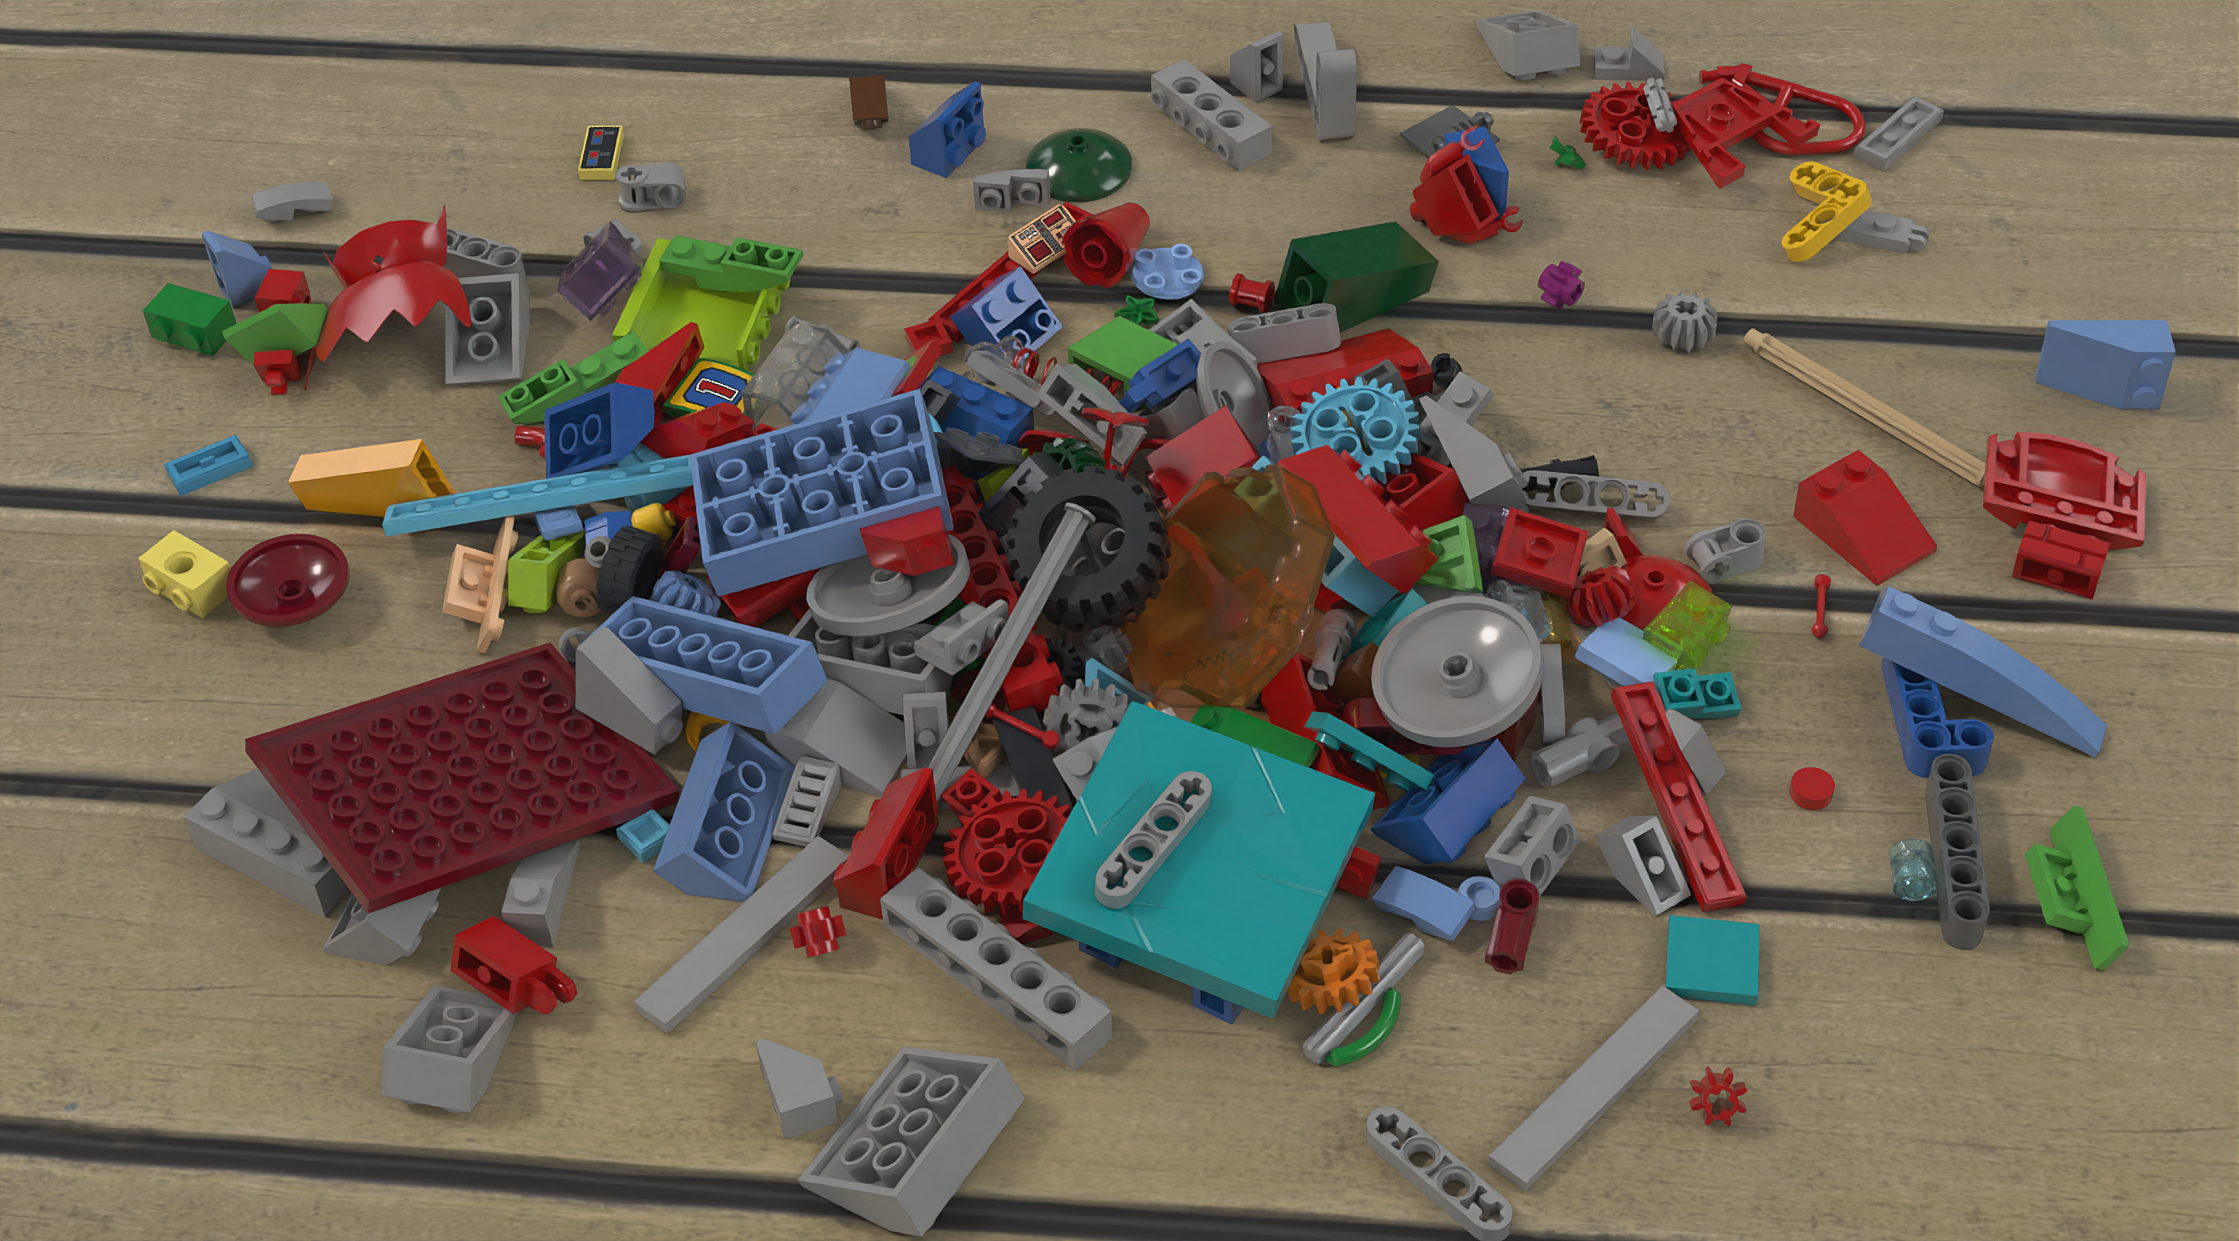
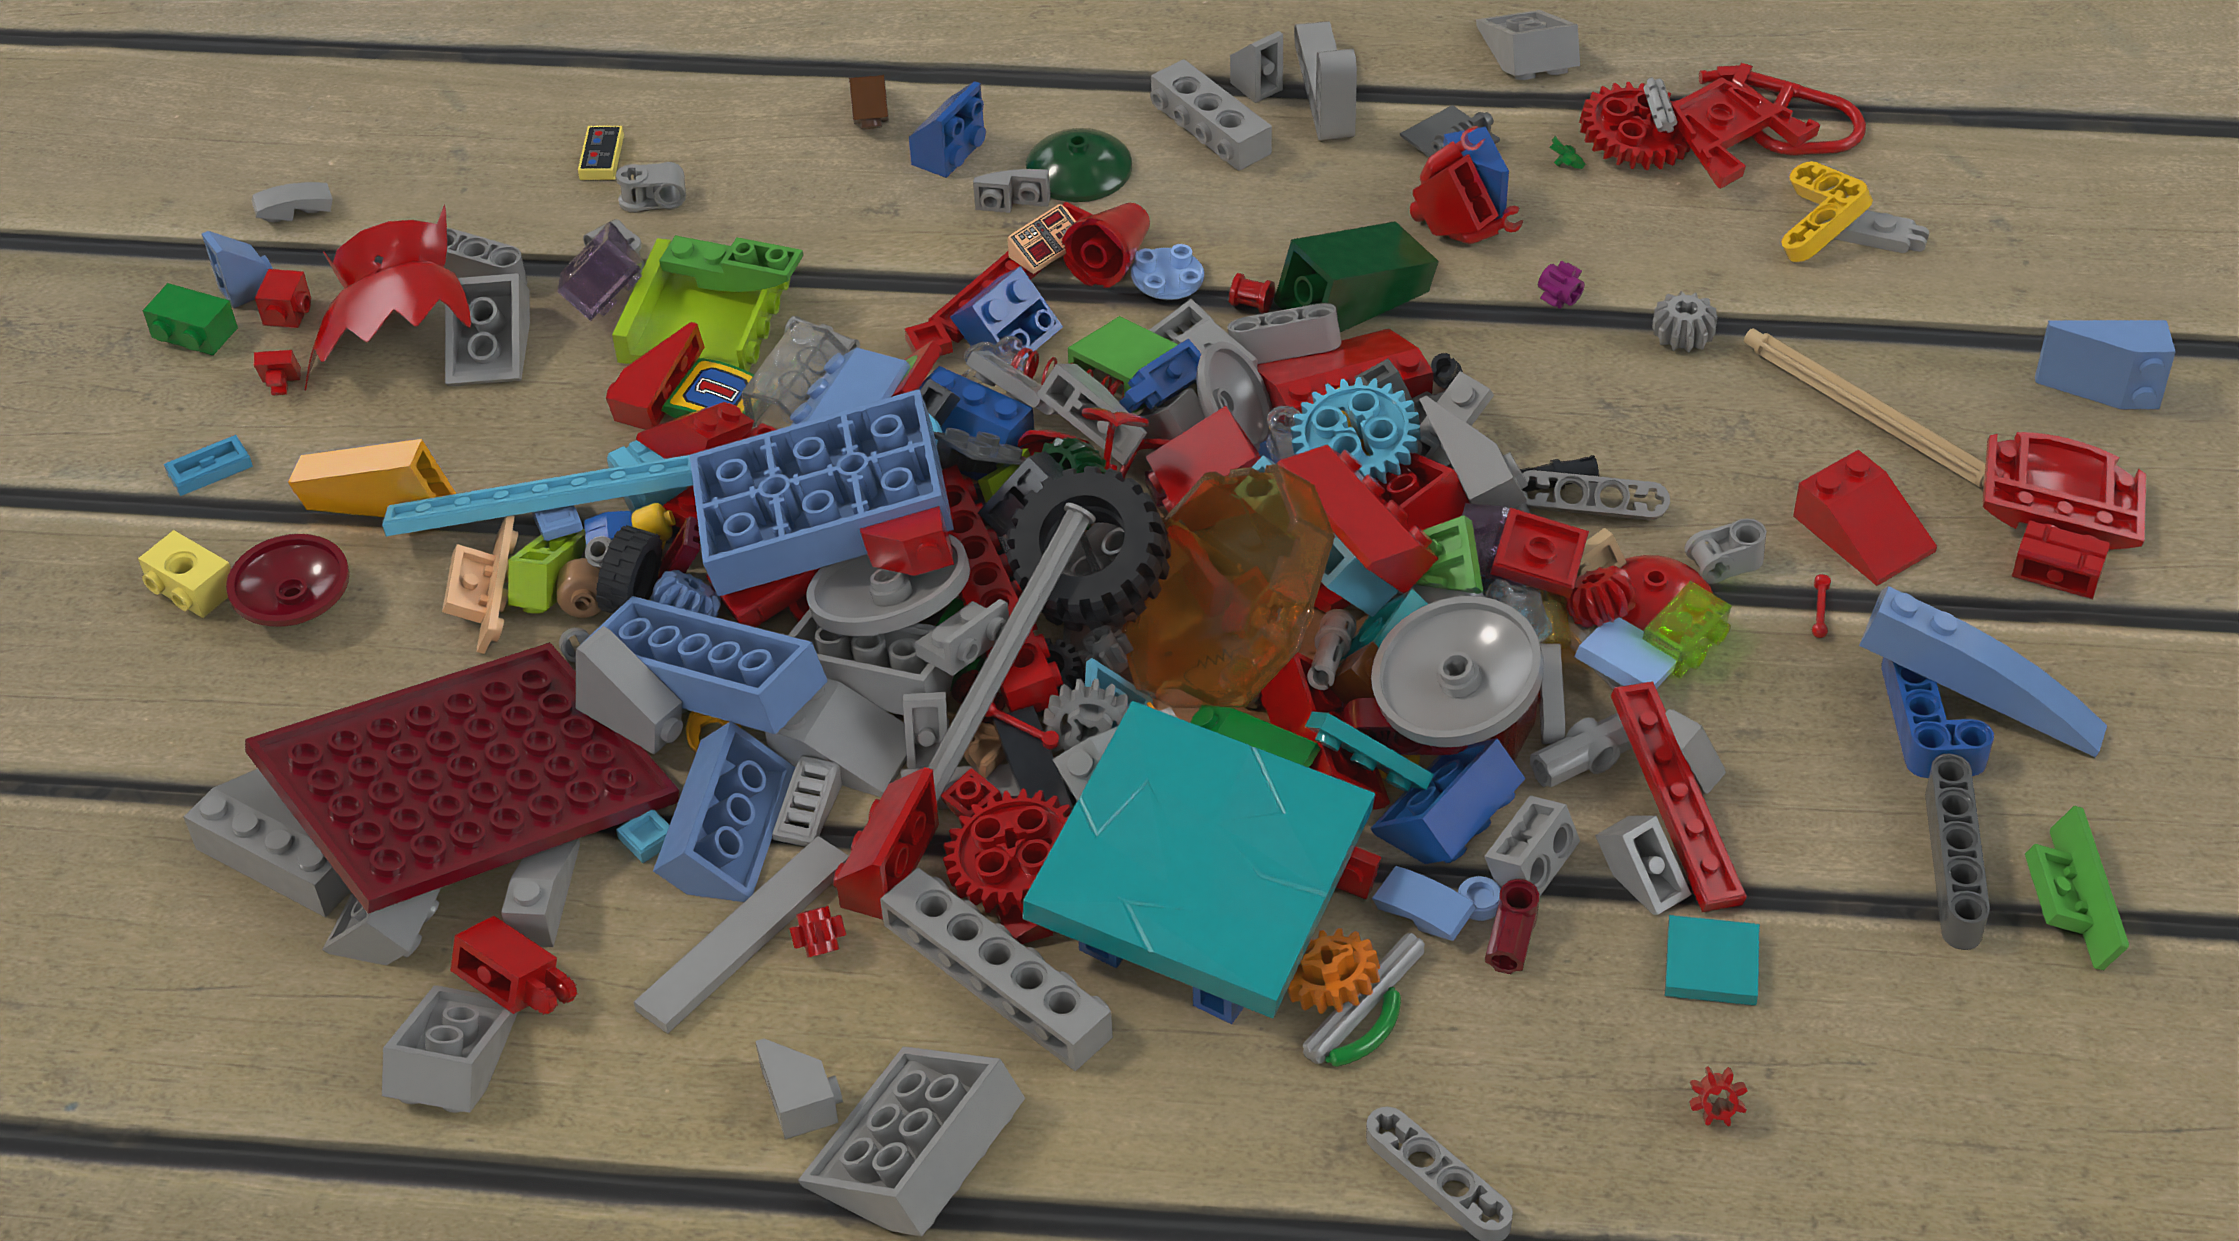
(278, 328): bright green slope -> none
(531, 437): red arm -> none
(560, 383): bright green slope -> none
(596, 428): blue slope -> none
(1138, 311): green plant -> none
(1157, 841): light grey beam -> none
(1593, 1088): light grey tile -> none
(1622, 534): red slope -> none
(1637, 62): light grey slope -> none
(1698, 695): teal slope -> none
(1812, 788): red tile -> none
(1898, 134): light grey tile -> none
(1913, 870): clear light blue wheel -> none

